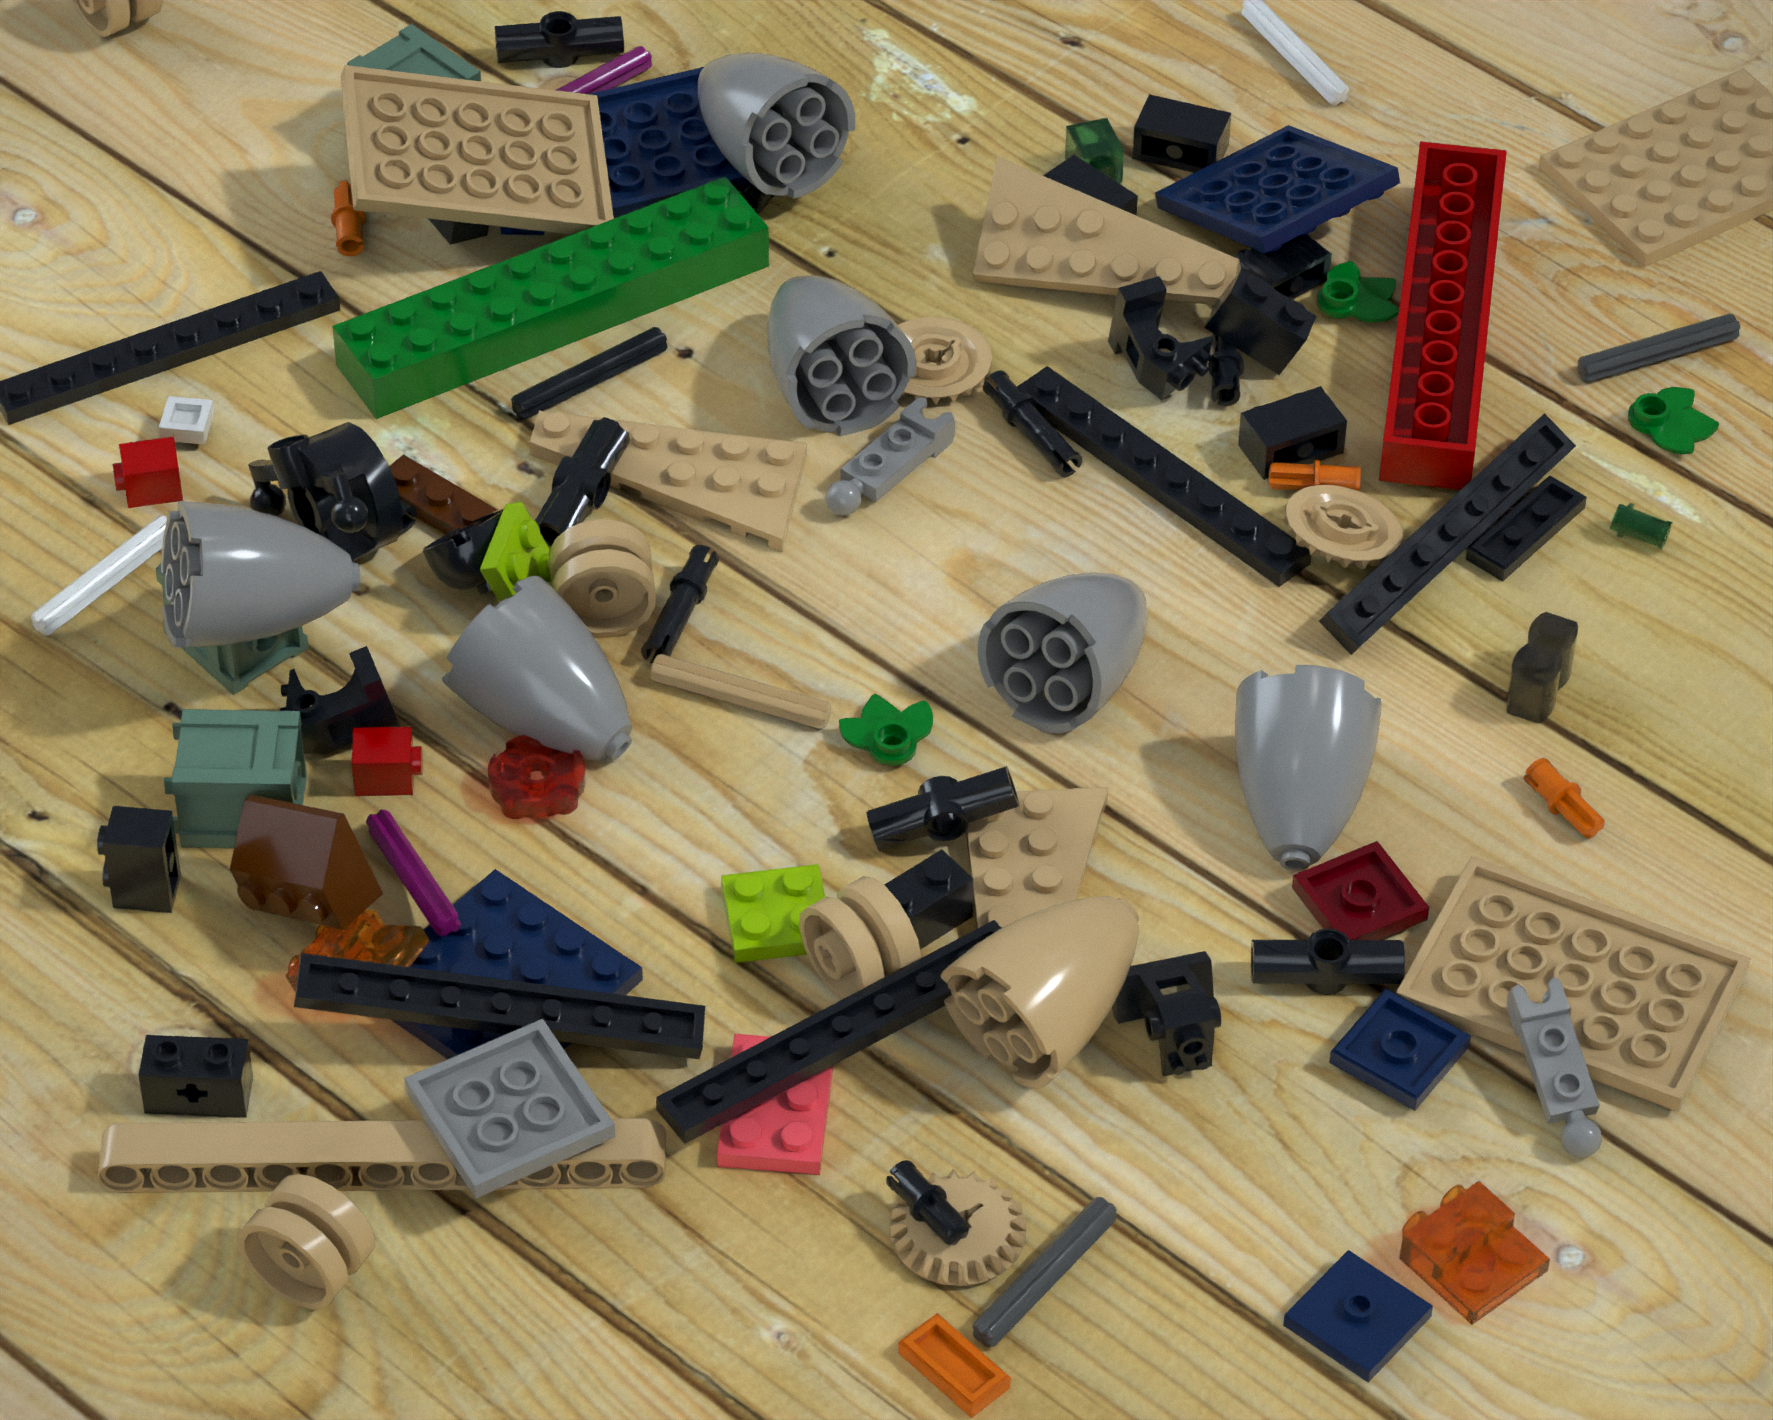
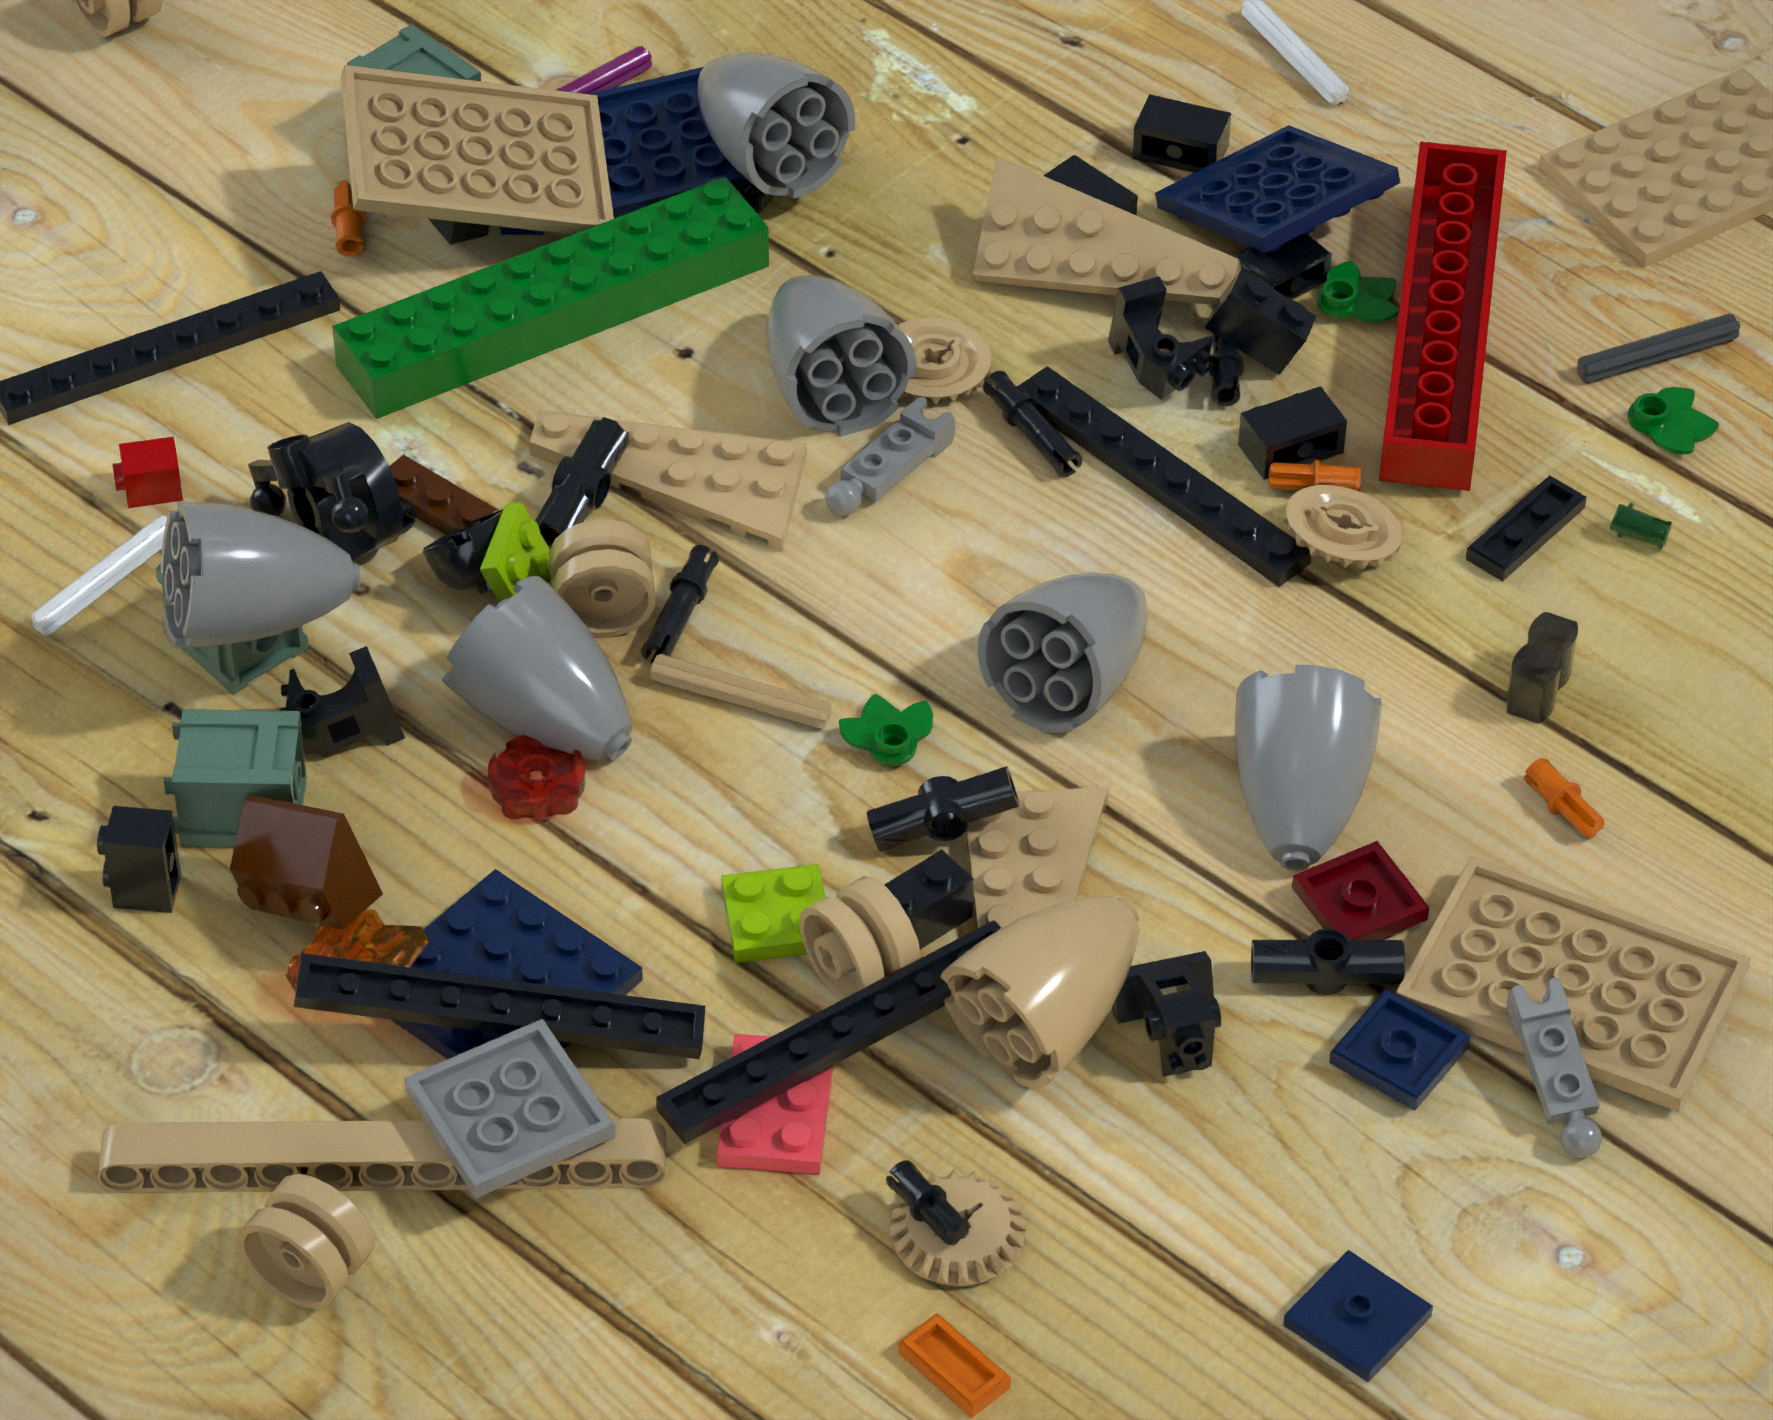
(187, 419): white plate -> none
(196, 1076): black brick -> none
(385, 761): red brick -> none
(413, 873): magenta axle -> none
(559, 39): black piece -> none
(589, 373): black axle -> none
(1044, 1272): dark grey axle -> none
(1096, 145): clear green brick -> none
(1446, 534): black plate -> none
(1471, 1251): clear orange plate -> none

